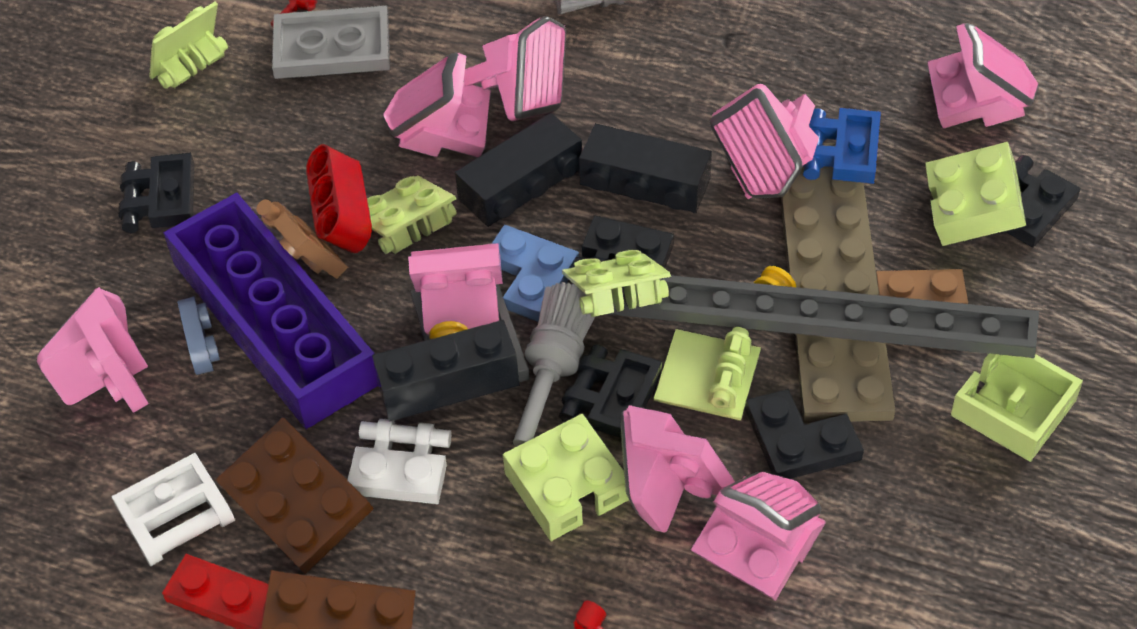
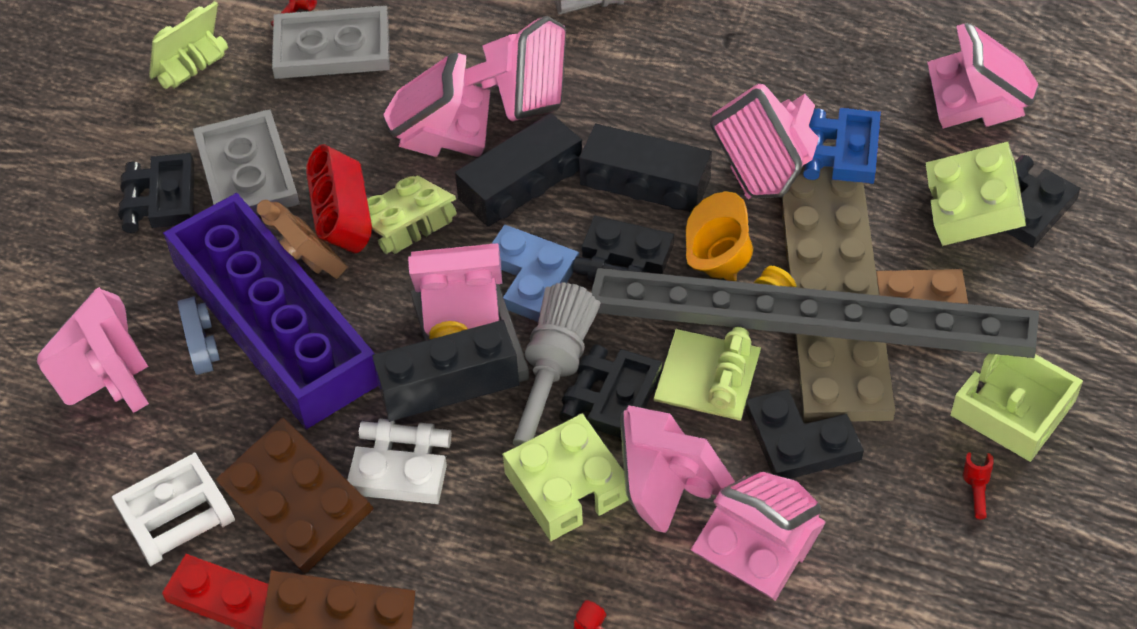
(246, 159): none -> light grey plate
(604, 282): yellowish green hinge -> none
(719, 236): none -> light orange piece
(978, 477): none -> red hand

